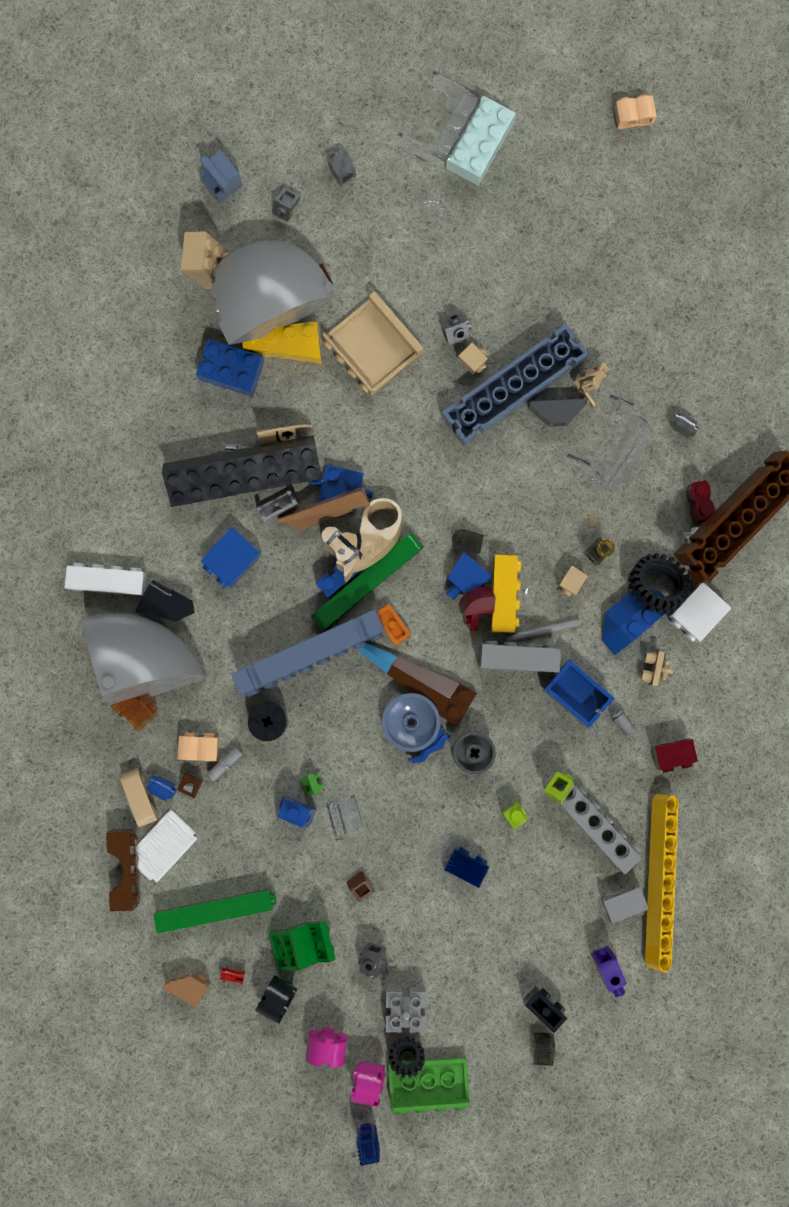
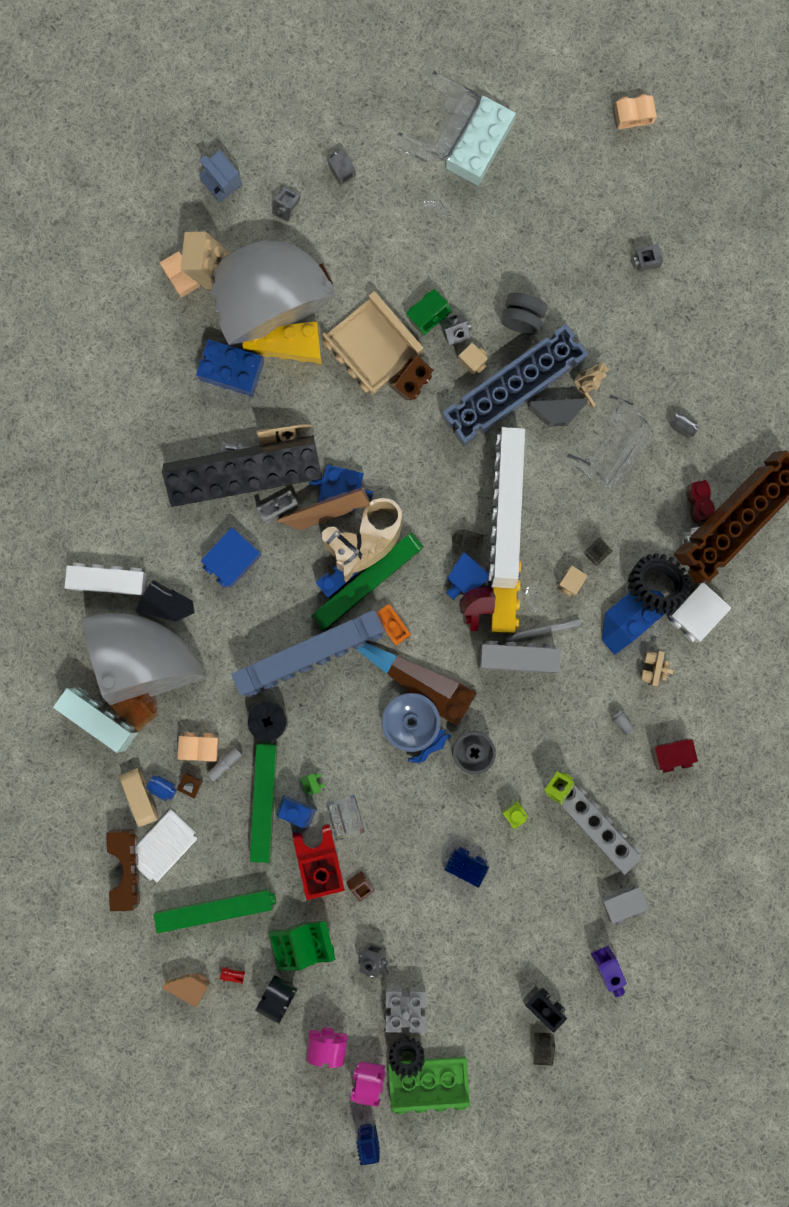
(95, 719): none -> light aqua brick
(182, 282): none -> light nougat brick
(263, 802): none -> green brick
(315, 859): none -> red brick
(408, 374): none -> reddish brown brick
(428, 312): none -> green brick
(508, 505): none -> white brick
(523, 313): none -> dark grey wheel
(578, 693): blue piece -> none
(604, 542): clear yellow bush -> none
(651, 253): none -> flat silver brick
(661, 882): yellow beam -> none

